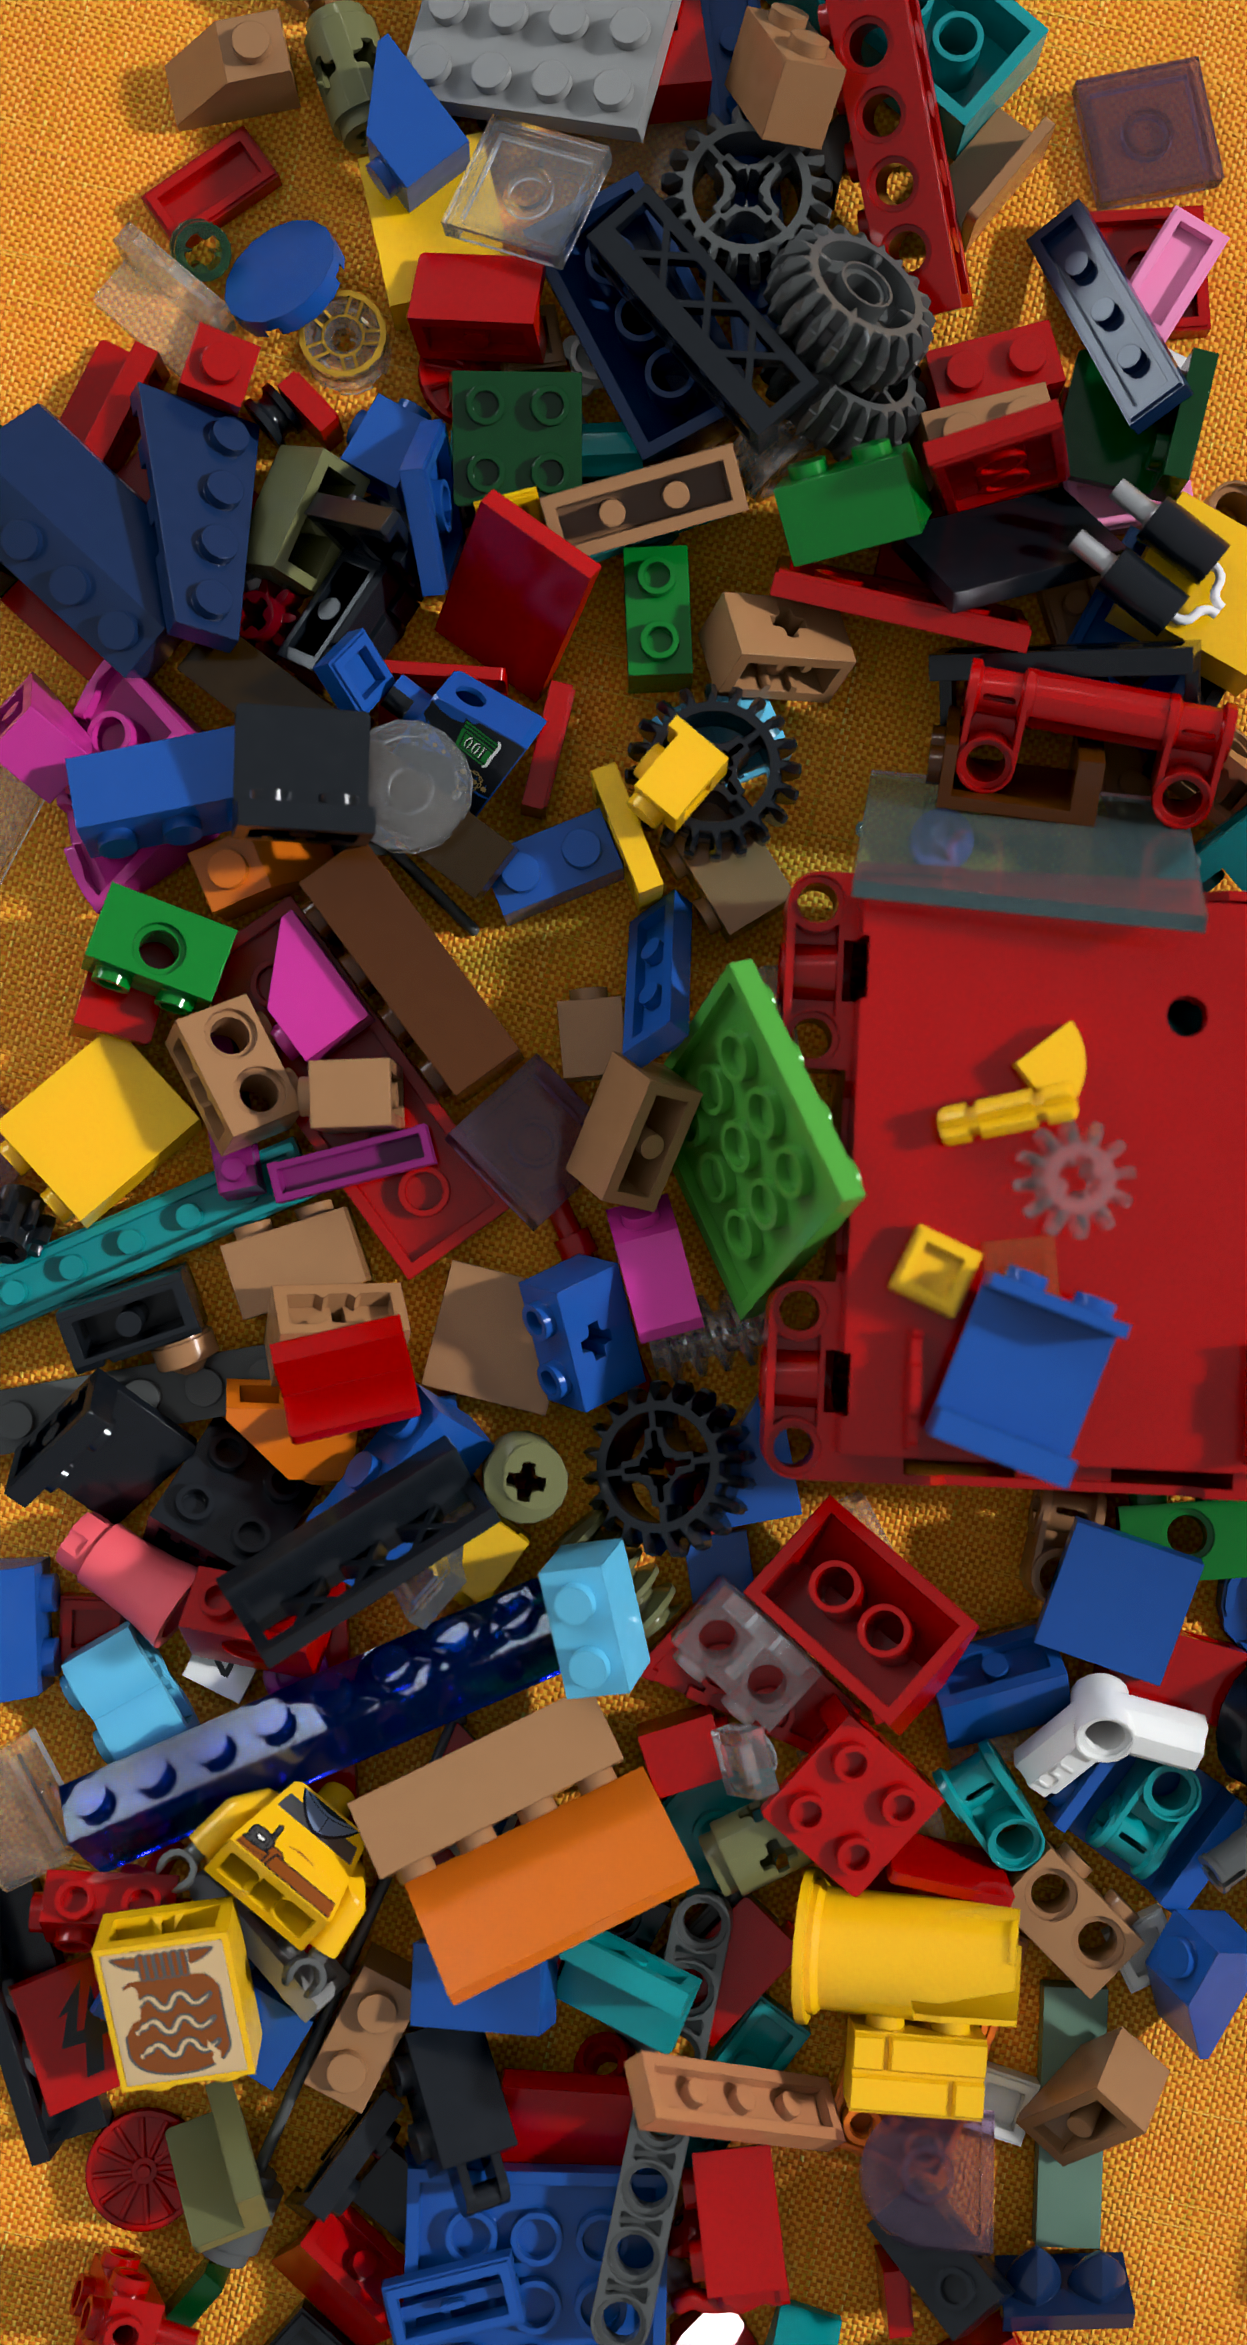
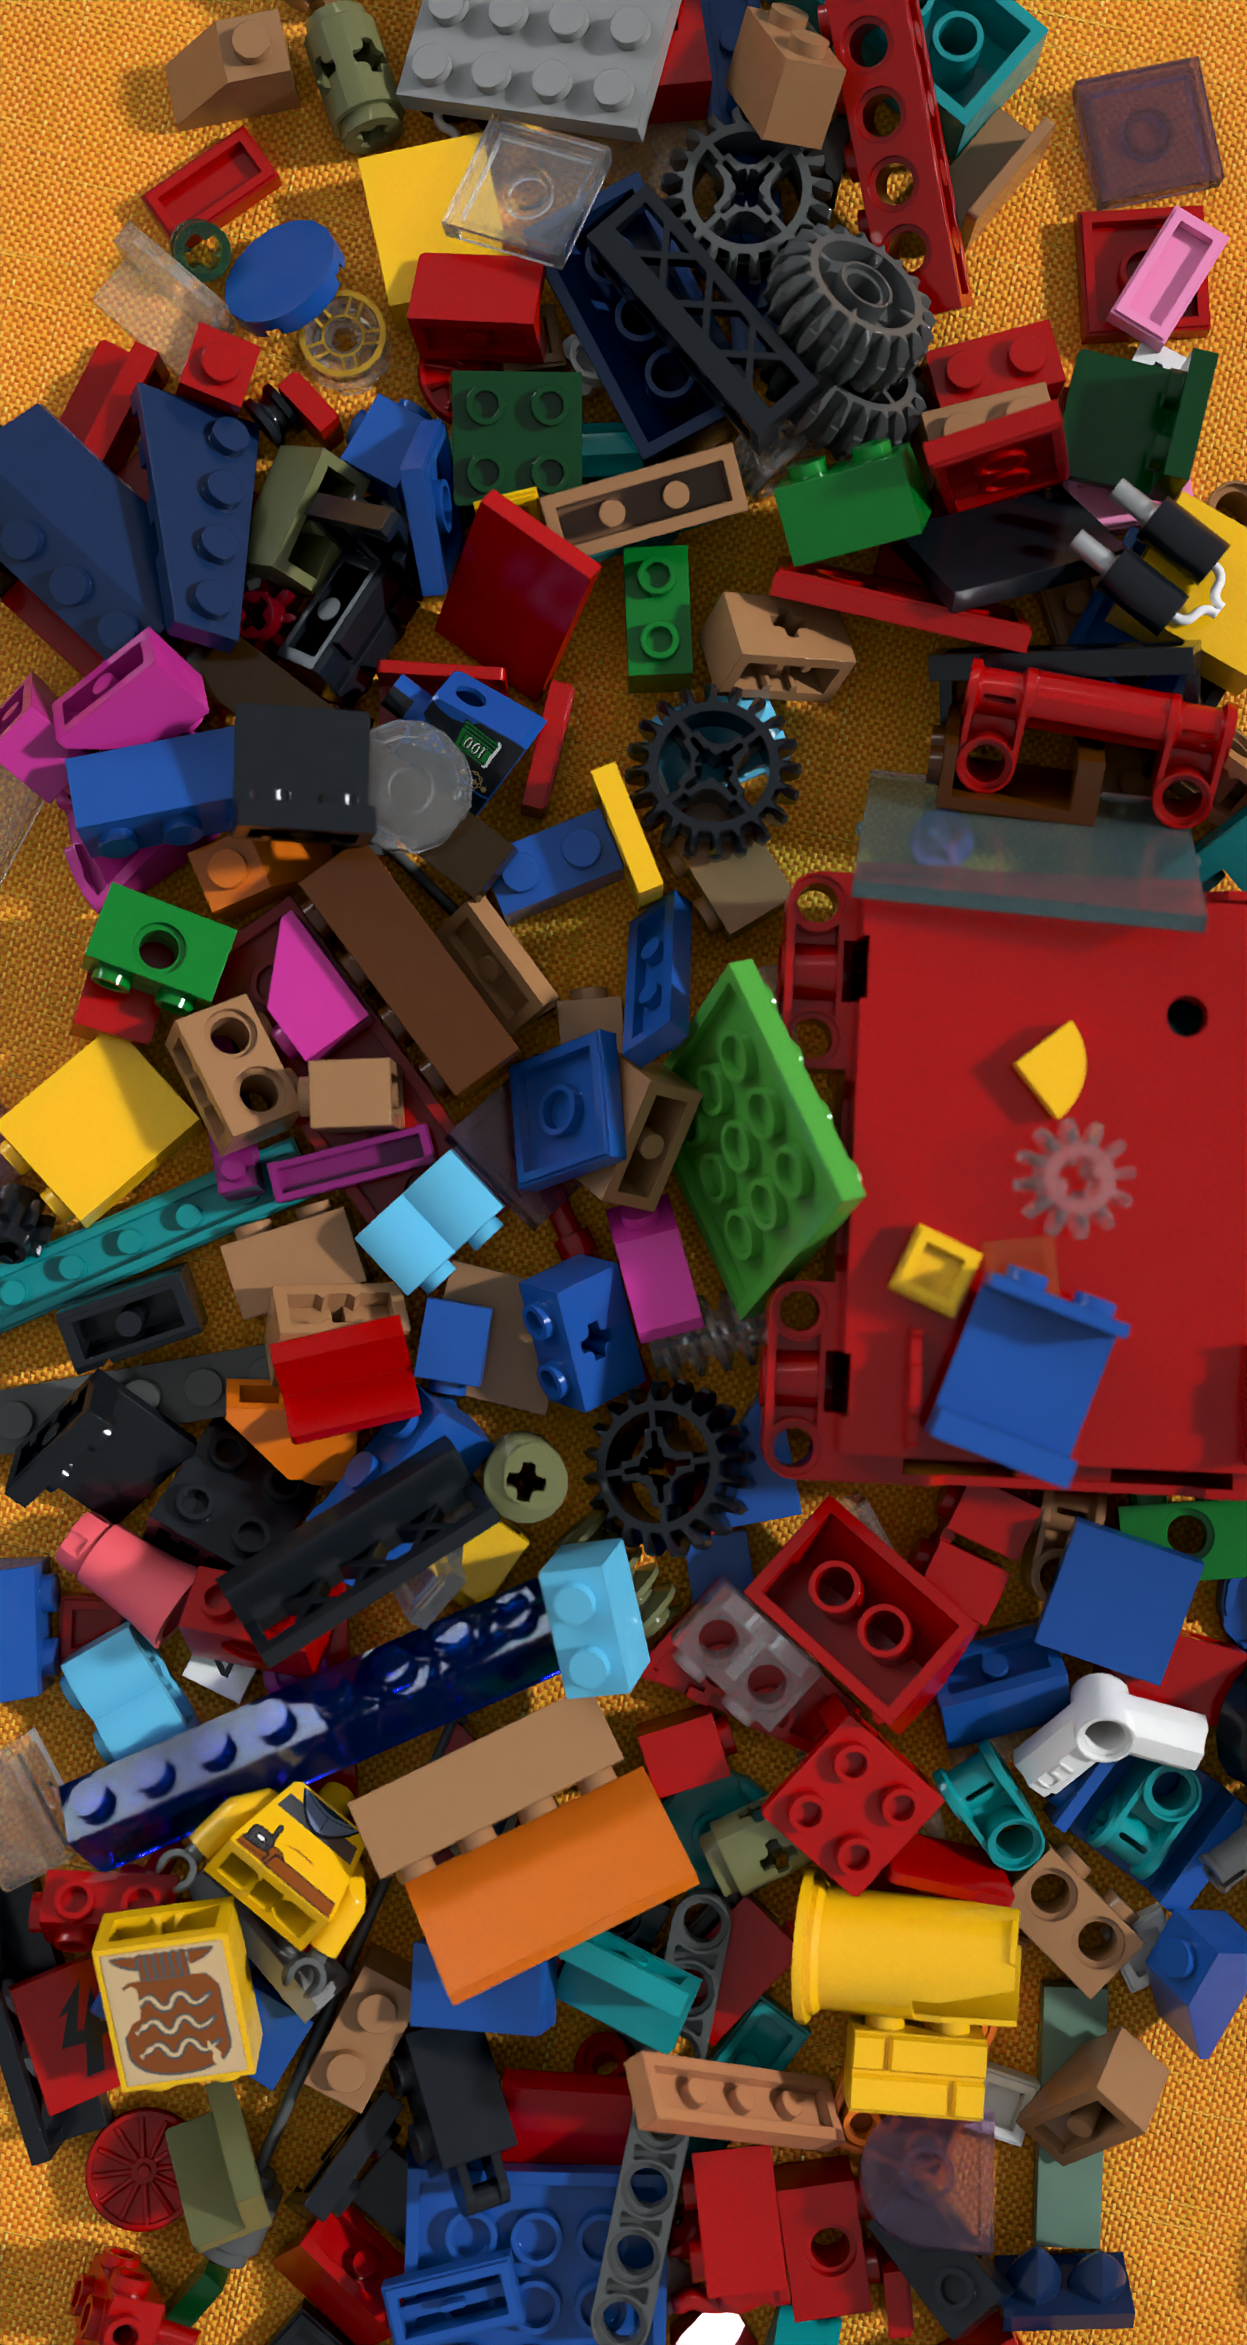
(132, 699): none -> dark pink slope
(186, 1355): medium nougat tile -> none
(355, 673): blue tile -> none
(409, 133): blue slope -> none
(431, 1223): none -> medium azure brick
(454, 1345): none -> blue brick
(497, 965): none -> medium nougat panel
(567, 1111): none -> blue tile
(676, 777): yellow brick -> none
(746, 1760): clear plate -> none
(831, 2277): none -> red brick
(988, 1518): none -> red piece
(1008, 1113): yellow axle -> none
(1109, 317): tile -> none

